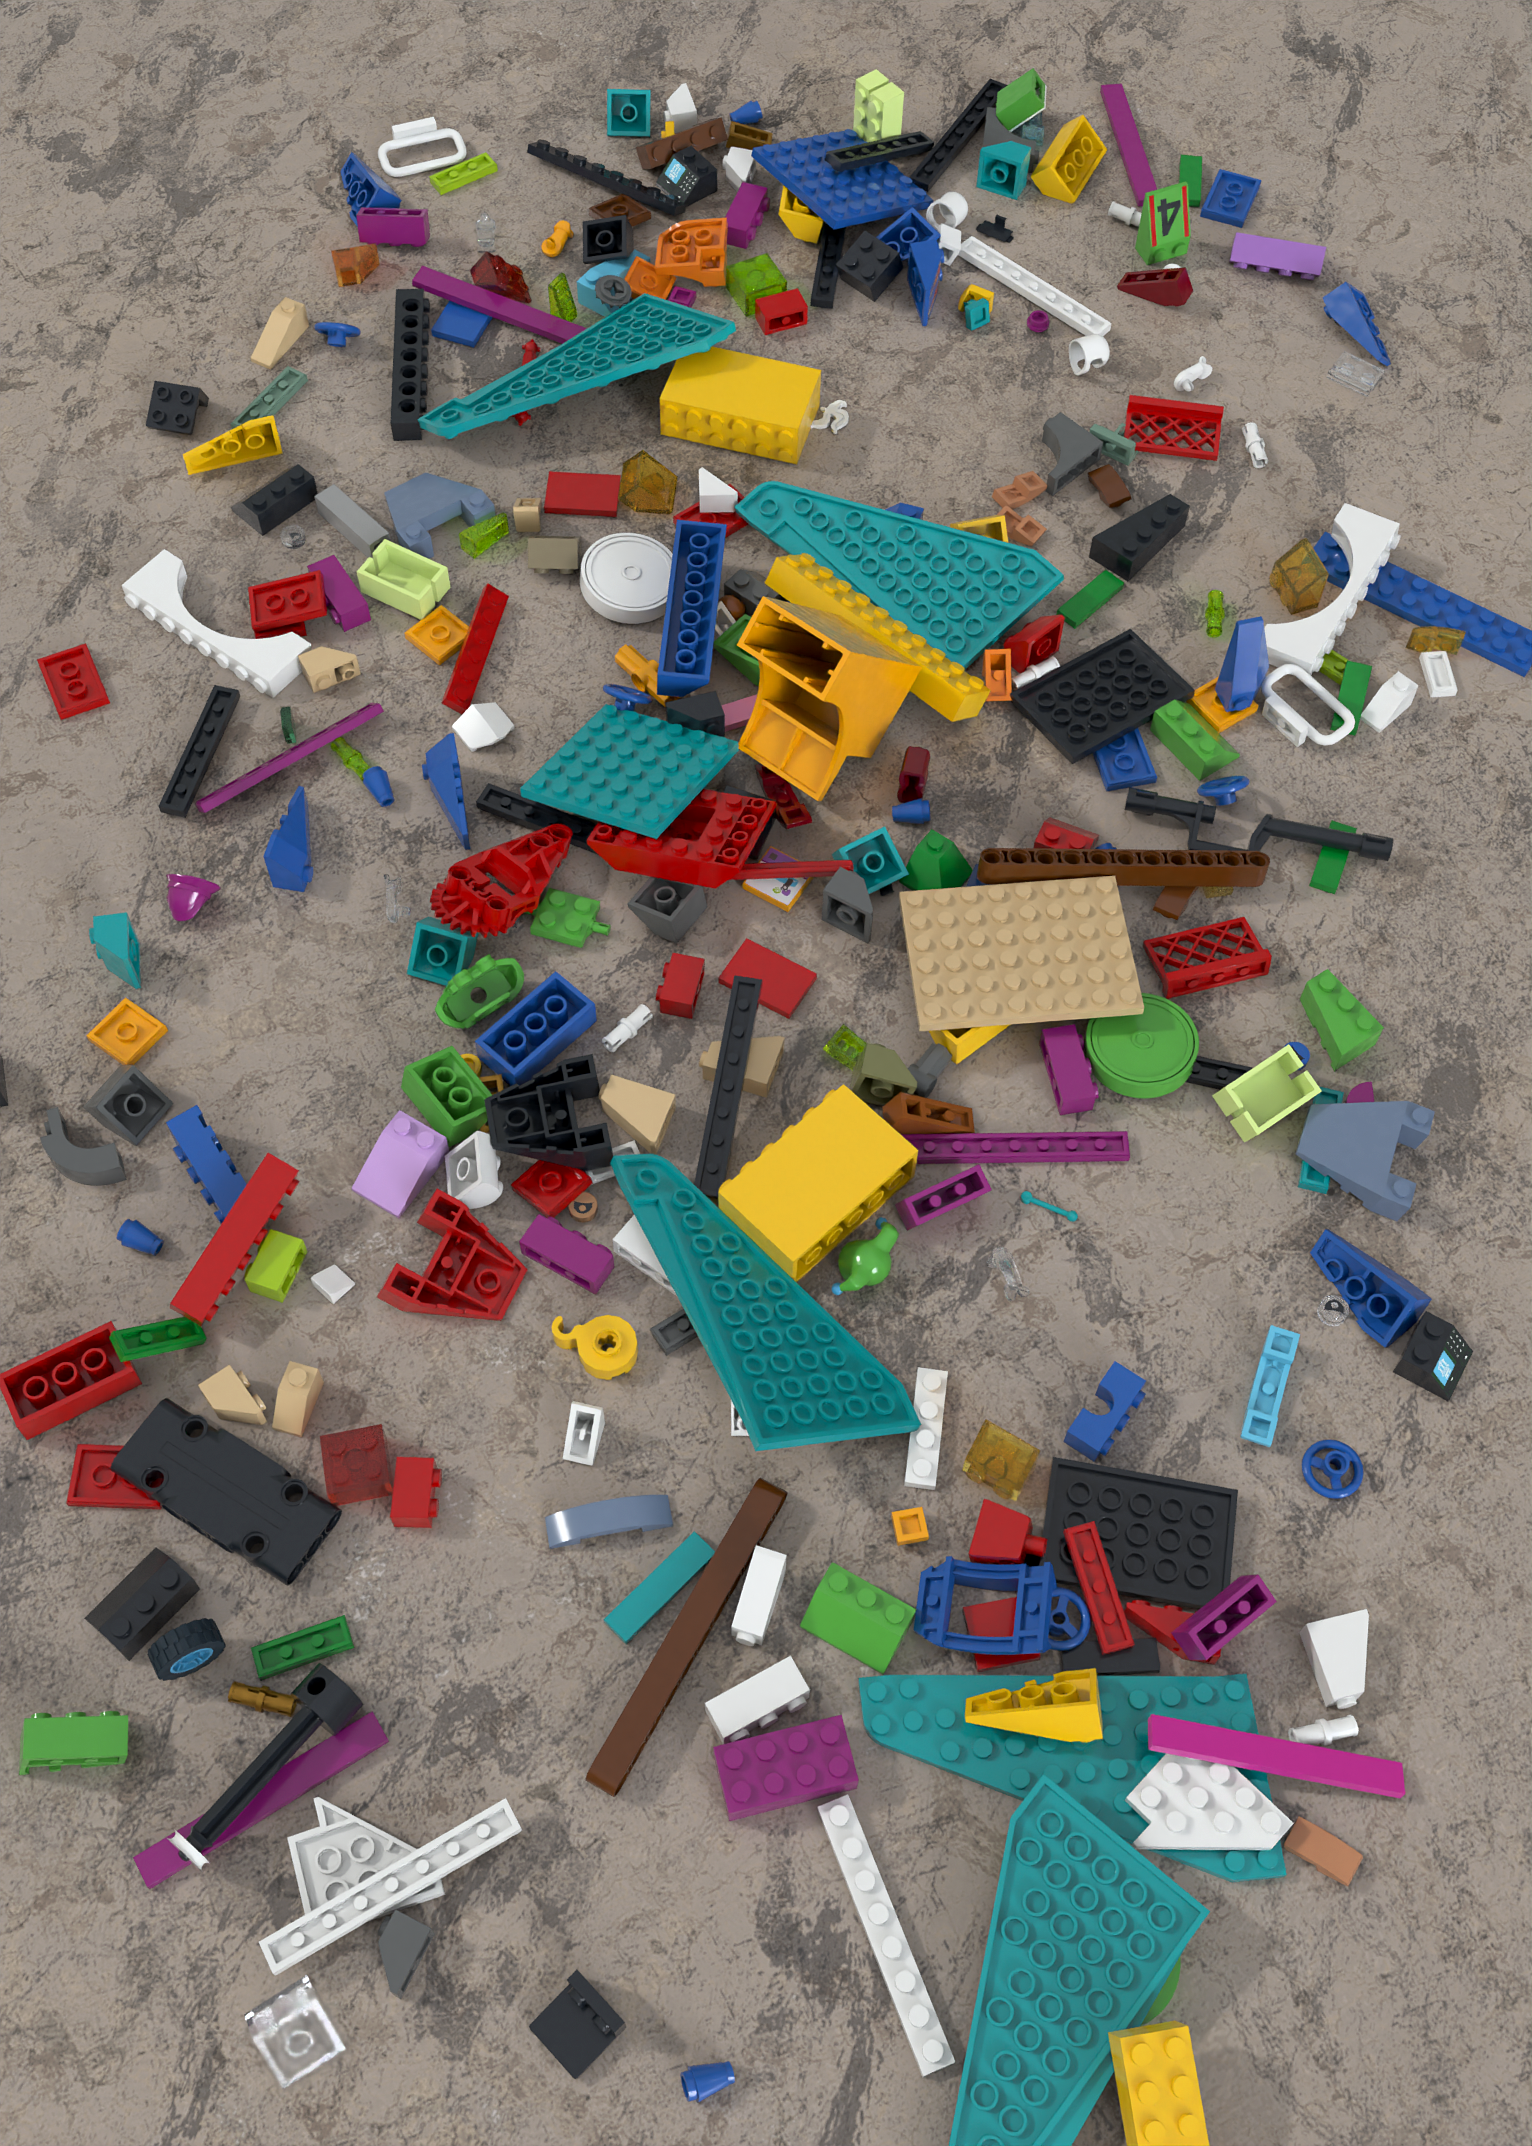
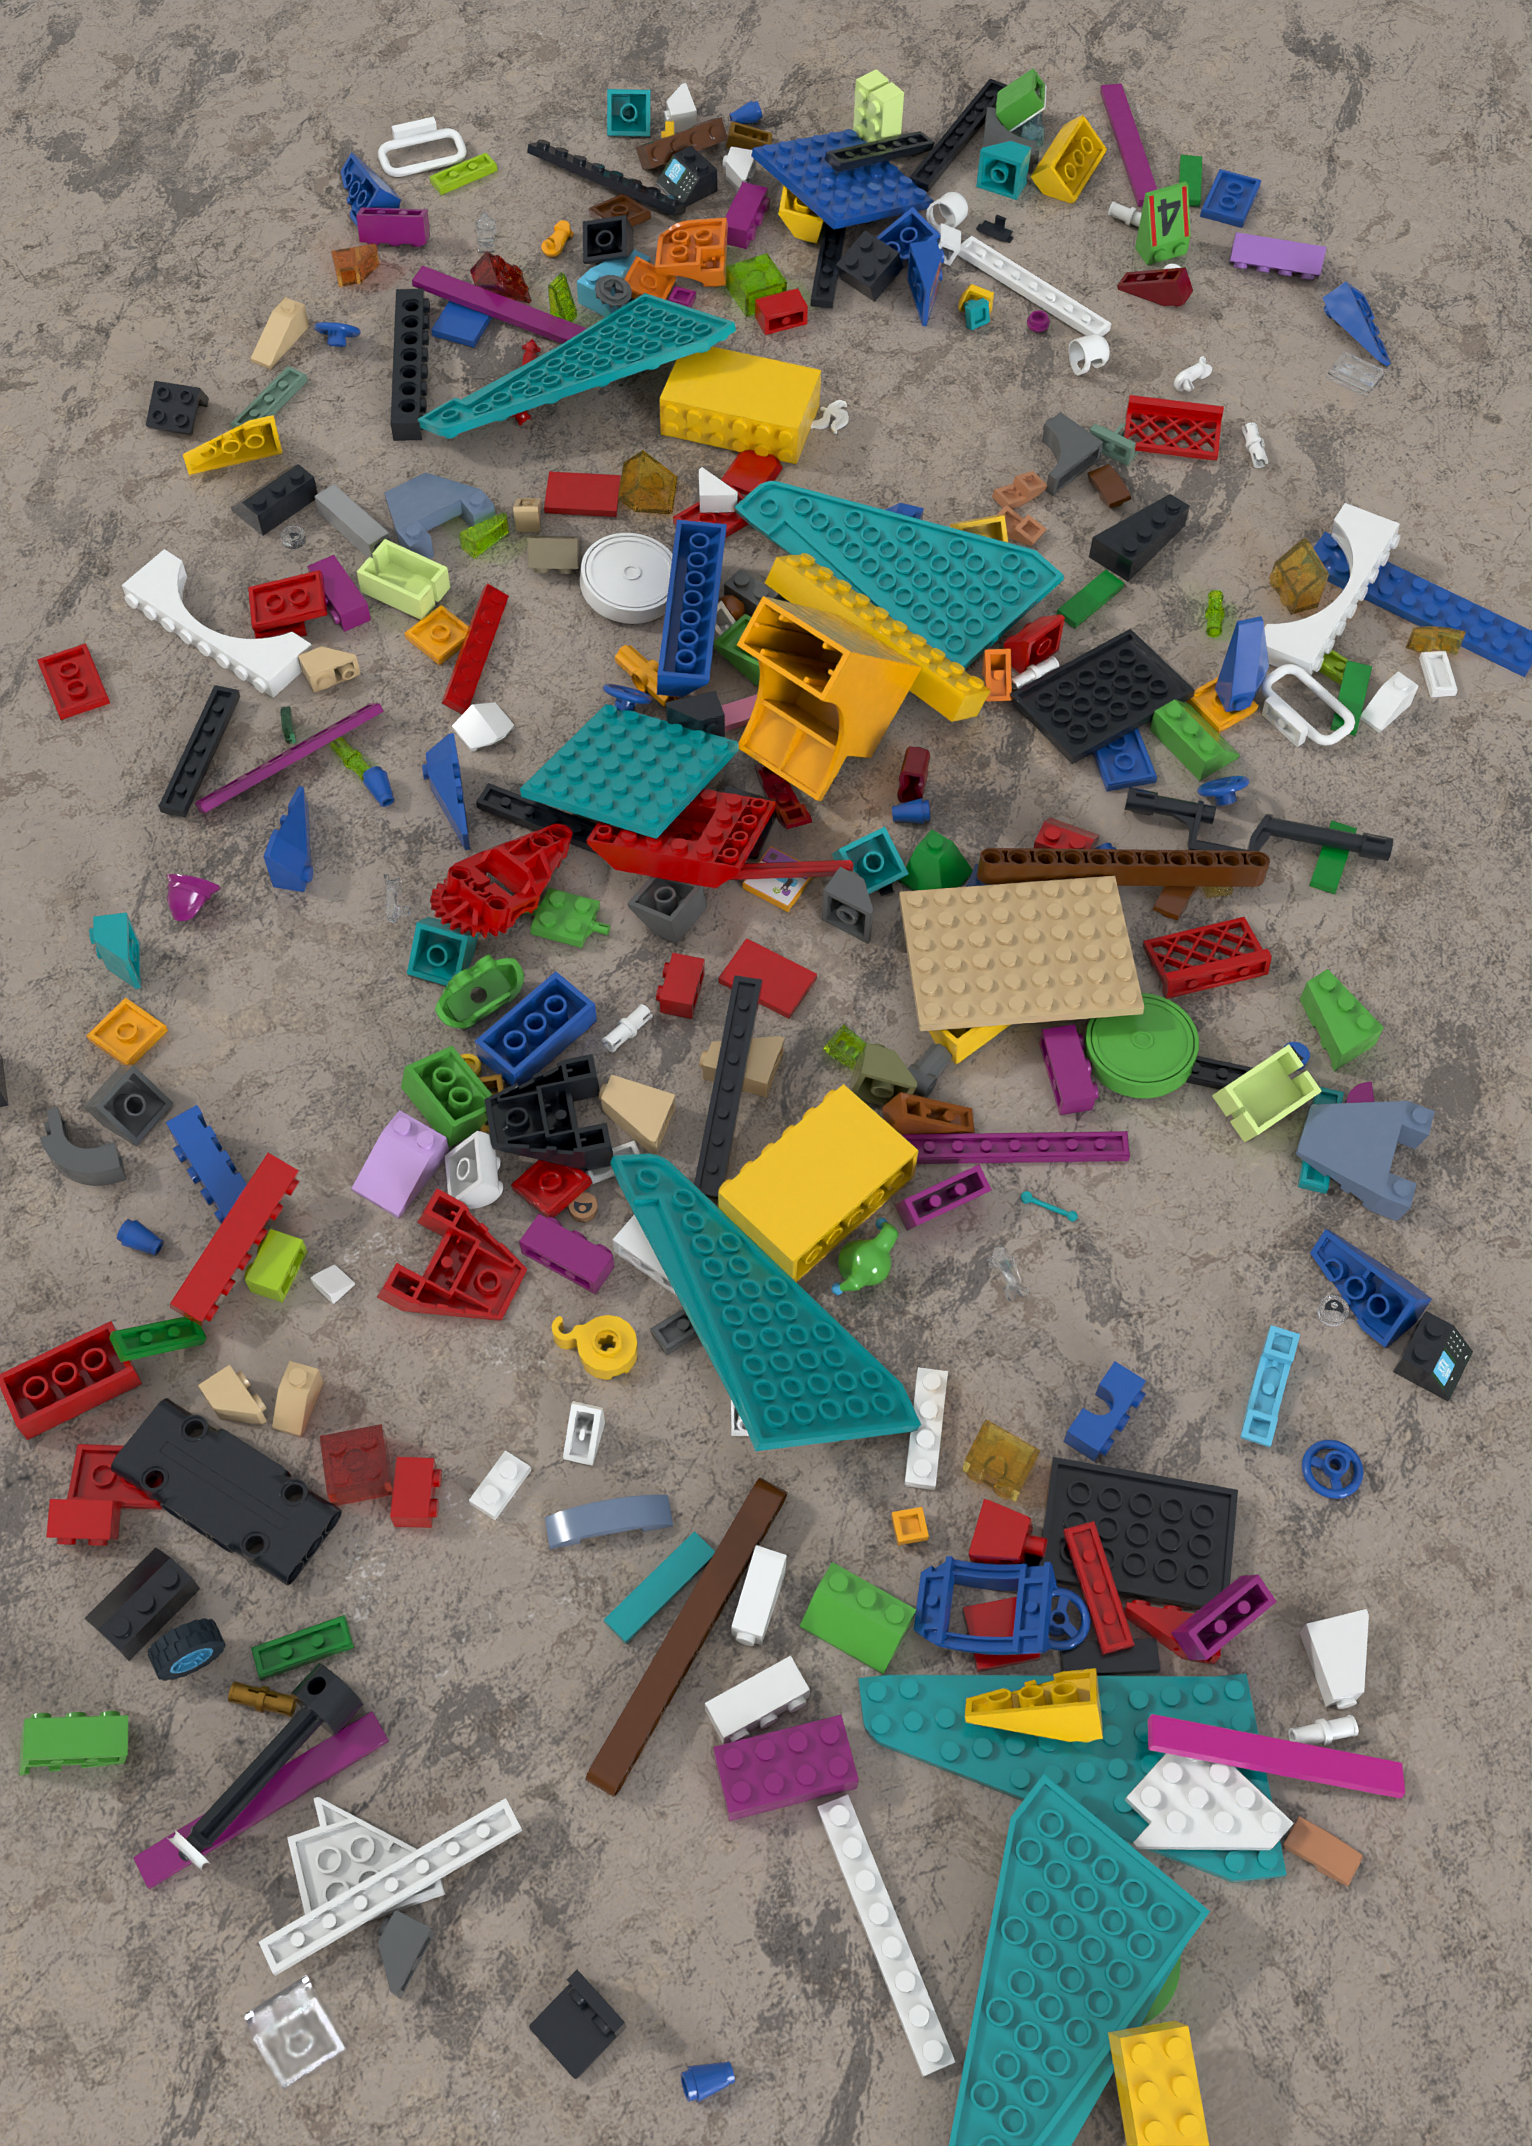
(83, 1520): none -> red brick
(500, 1485): none -> white plate
(751, 470): none -> red tile

